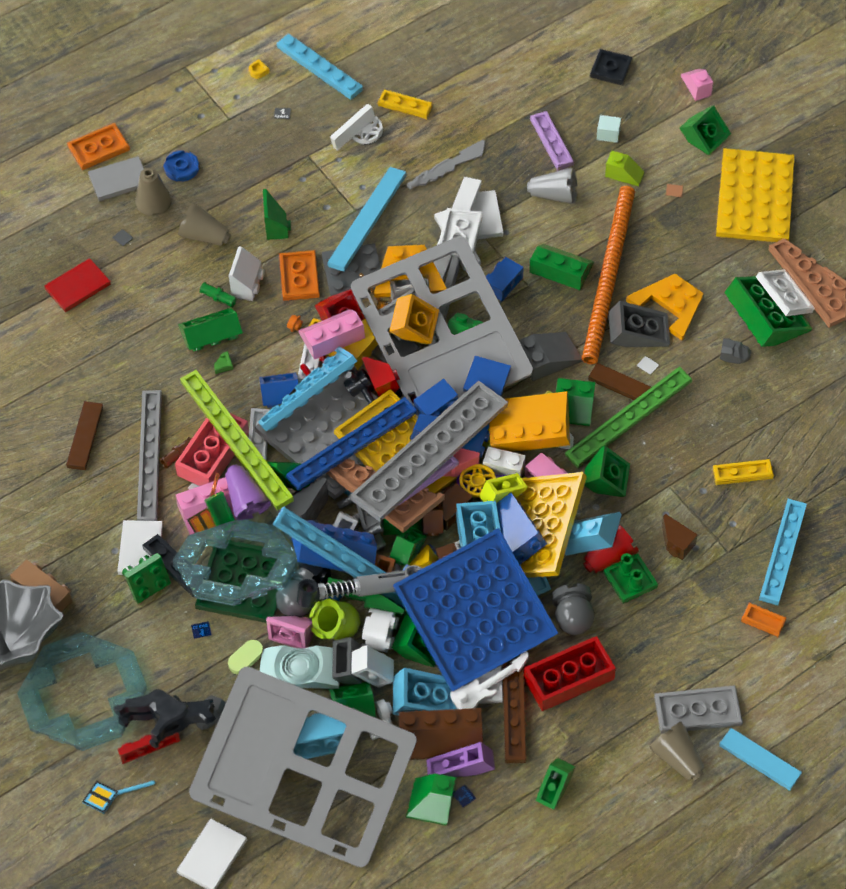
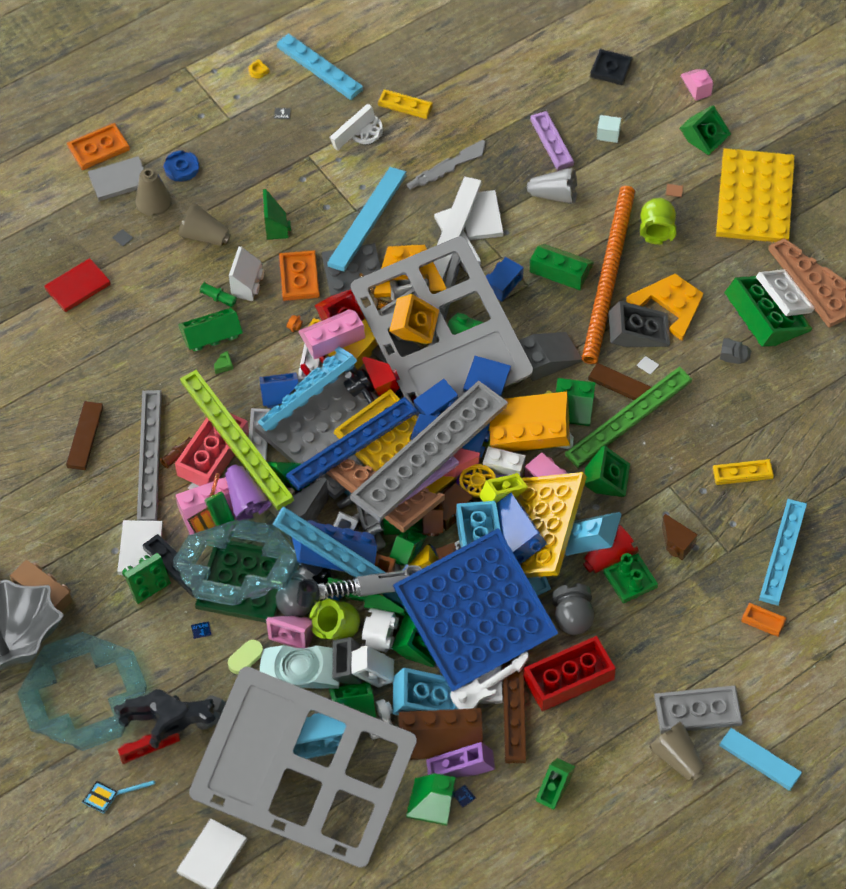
(461, 223): white tile -> none
(623, 168): lime slope -> none
(658, 221): none -> lime tile

